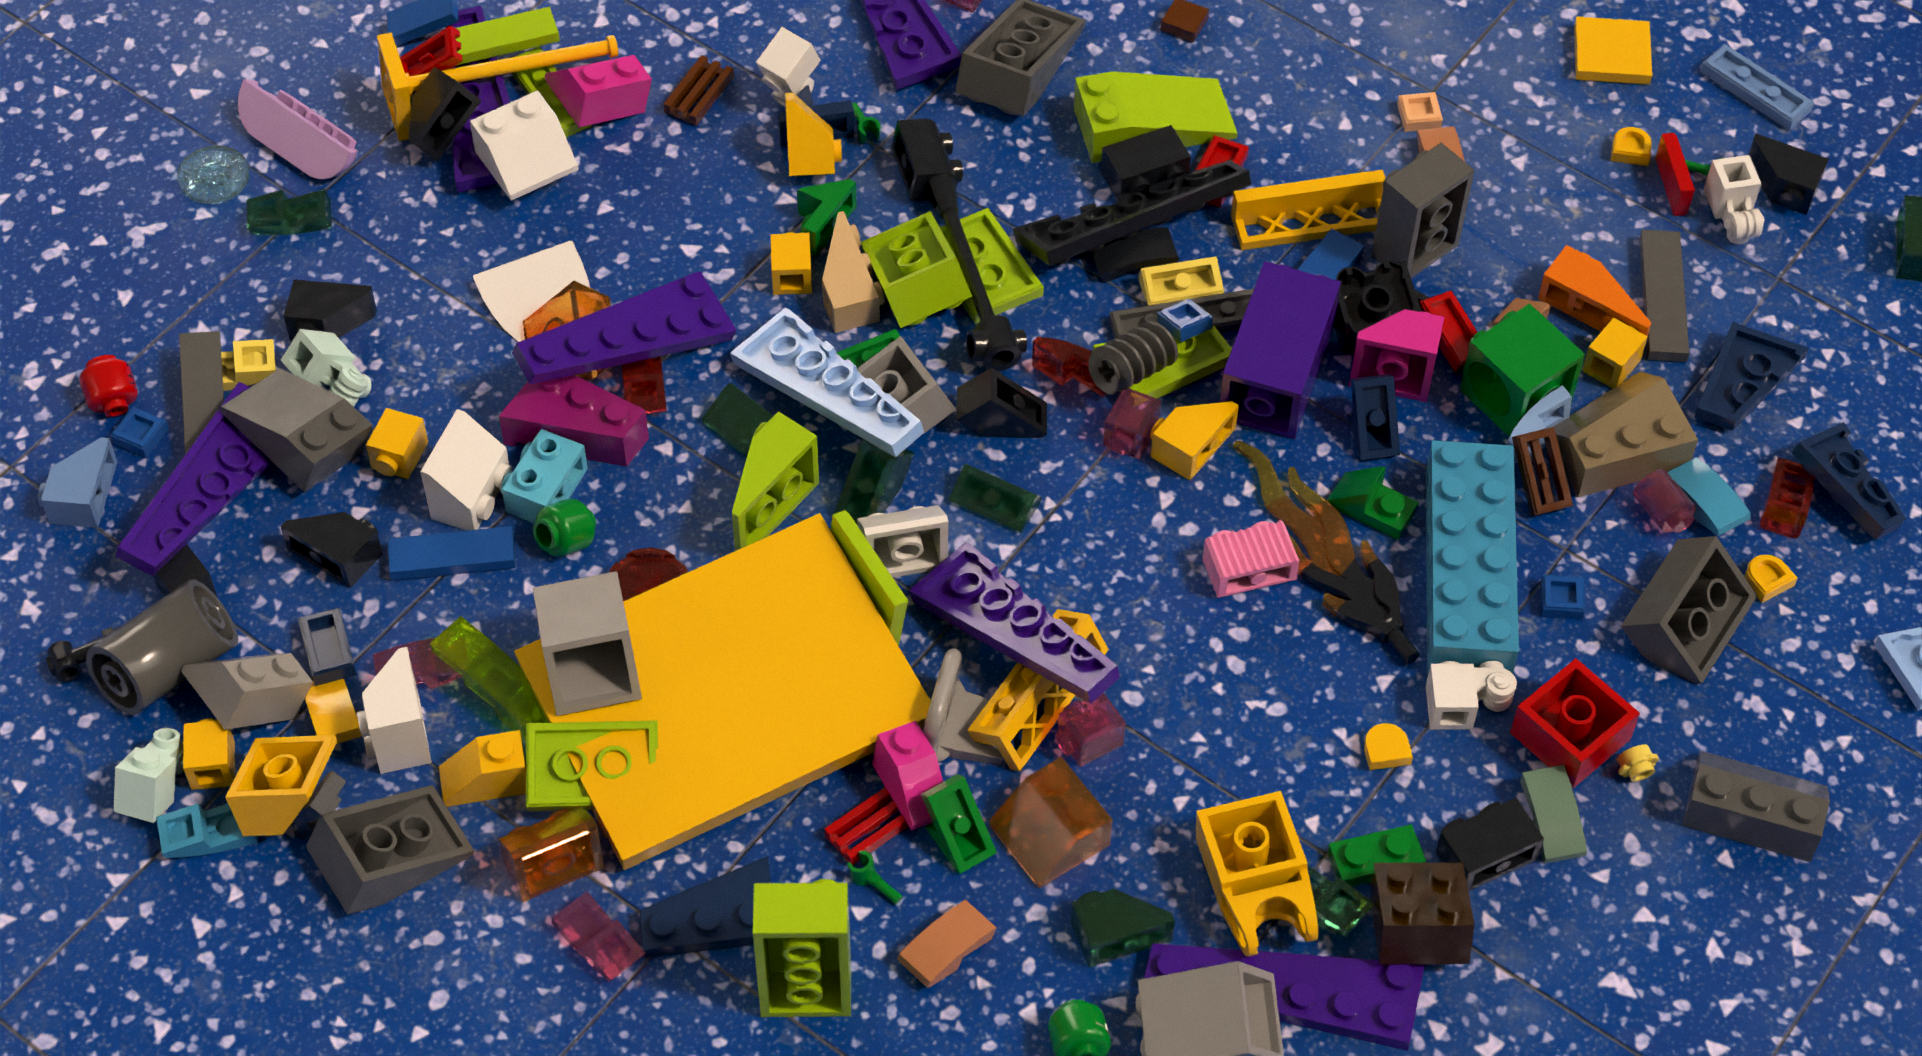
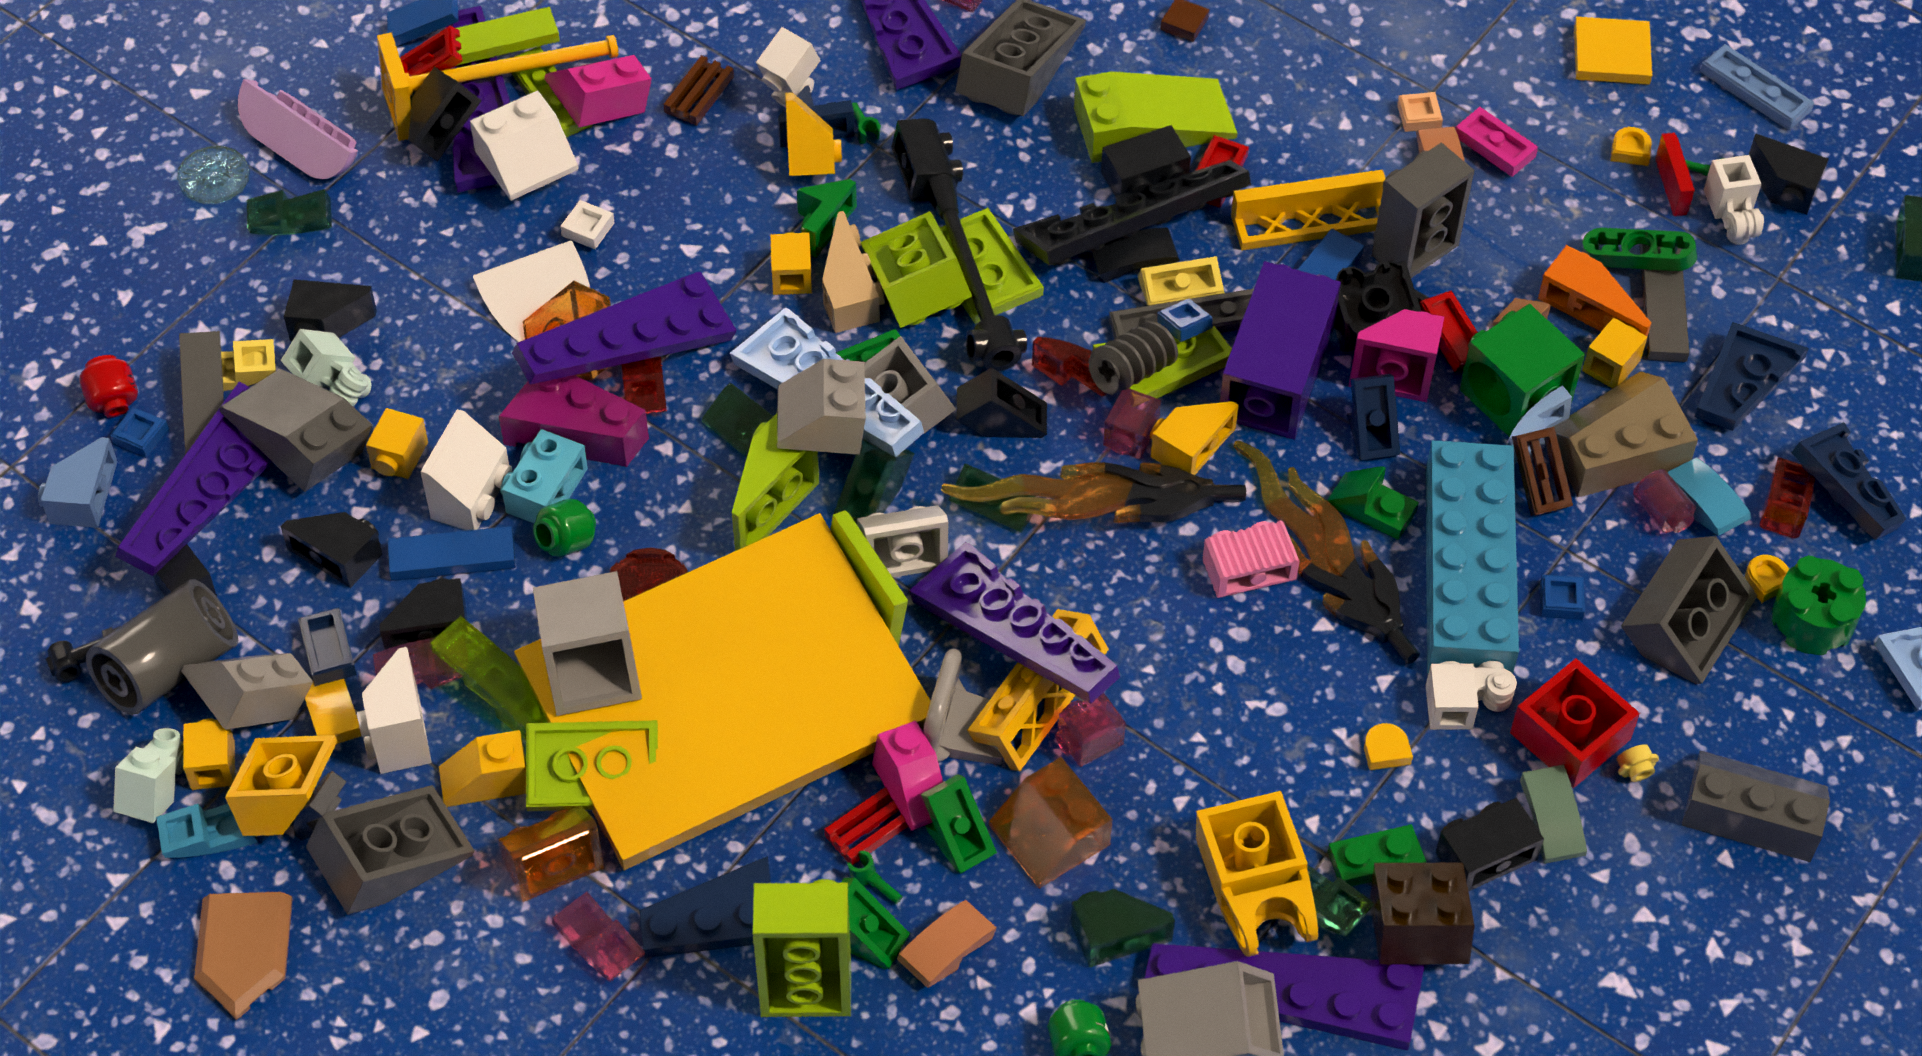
(242, 946): none -> medium nougat tile
(424, 612): none -> black slope
(587, 224): none -> white plate
(823, 408): none -> light grey slope
(873, 929): none -> green slope
(1098, 488): none -> piece
(1496, 141): none -> dark pink plate
(1667, 241): none -> green beam
(1819, 605): none -> green brick

